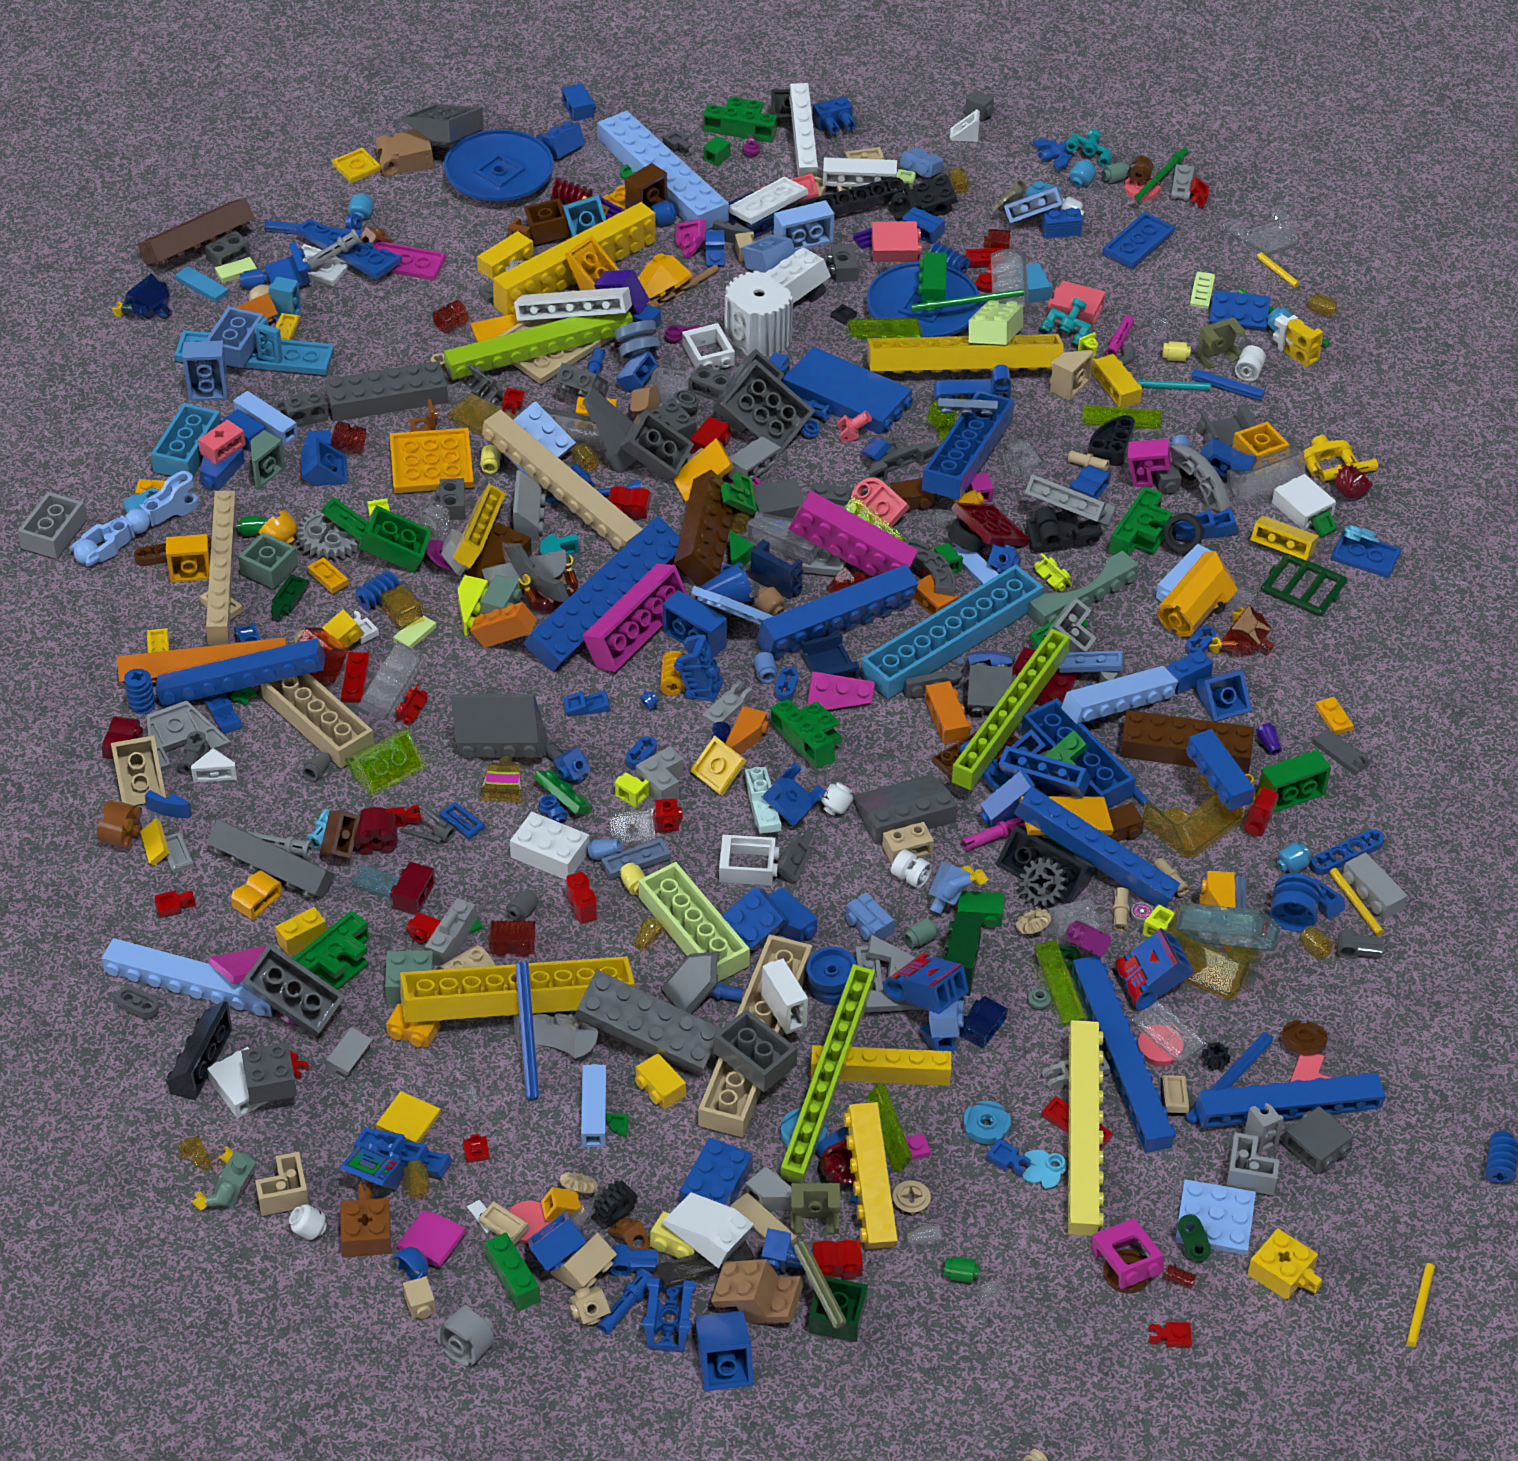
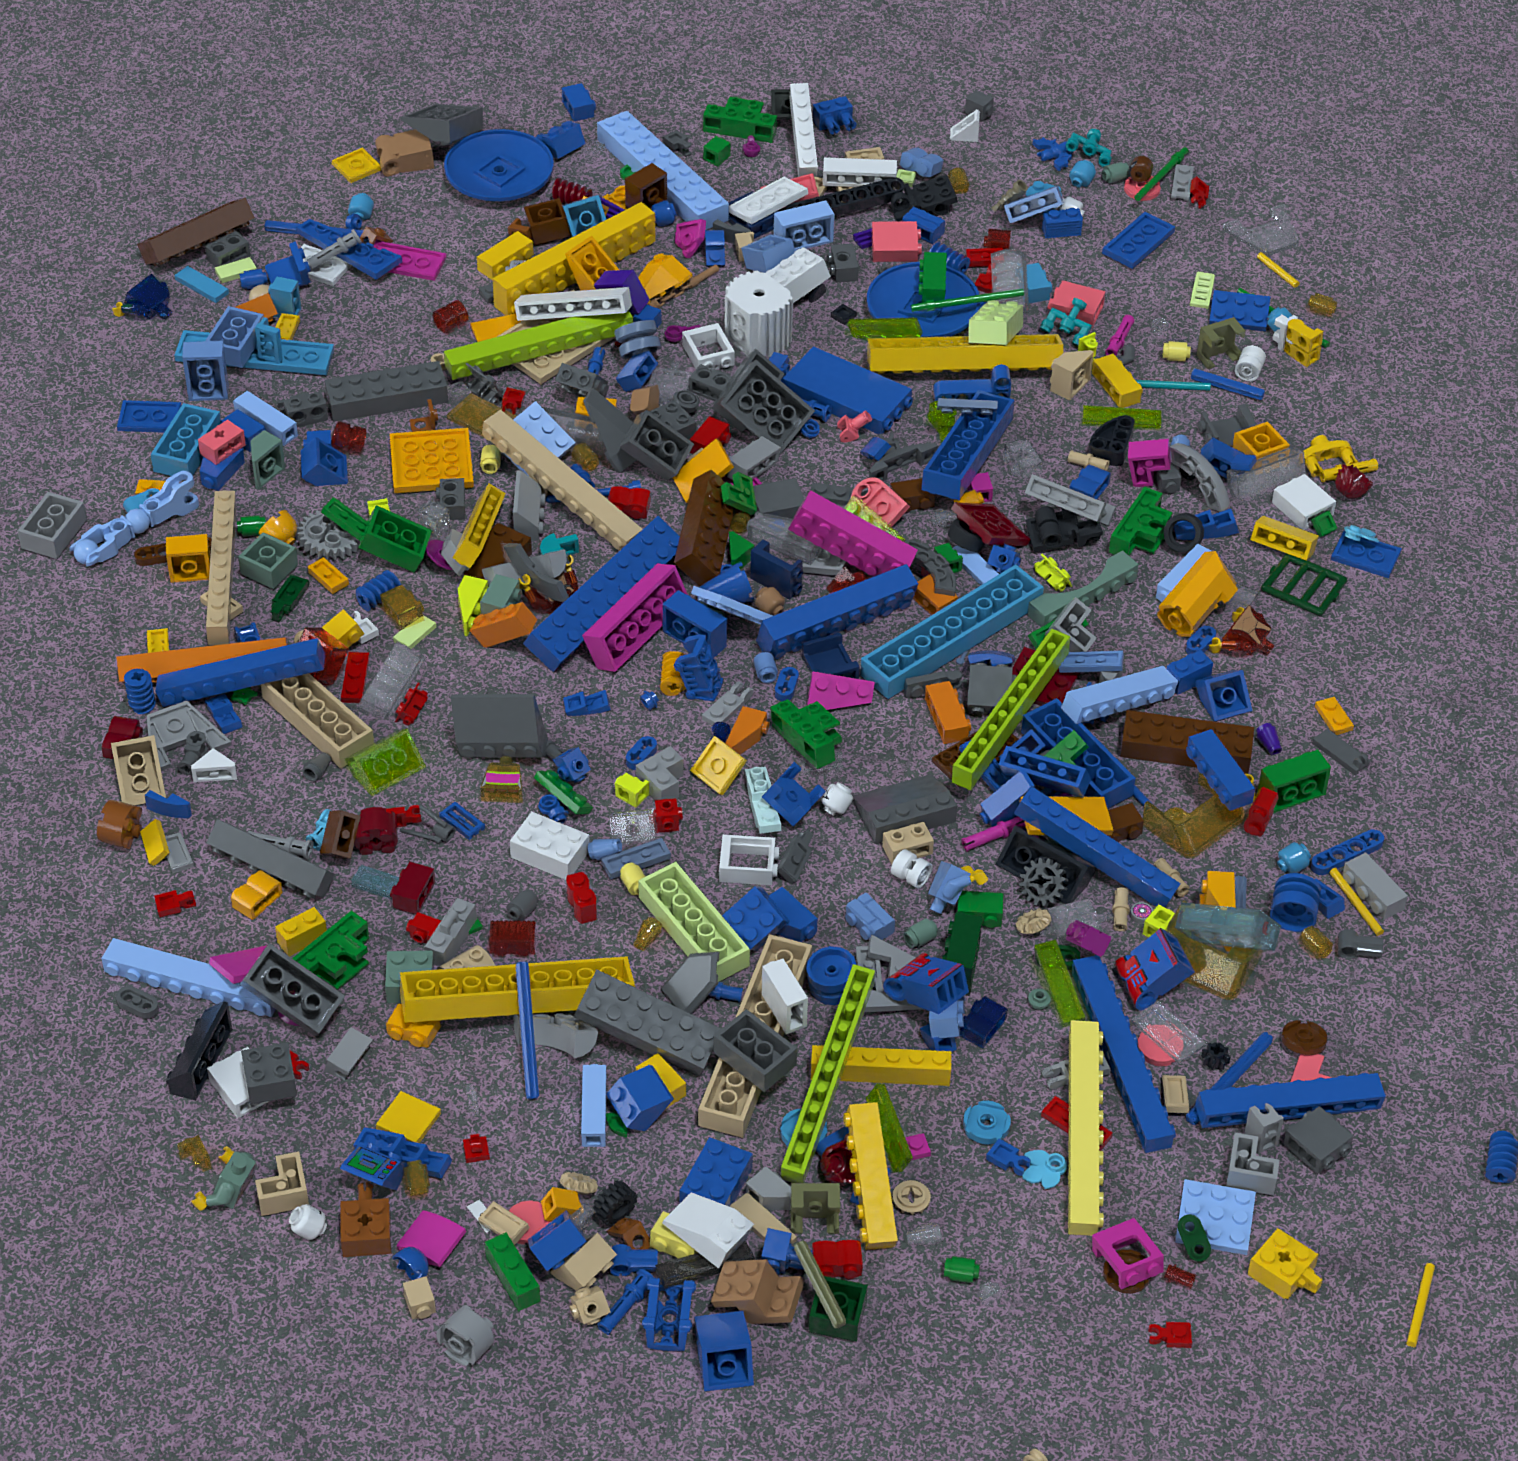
(146, 415): none -> blue tile
(640, 1098): none -> blue slope

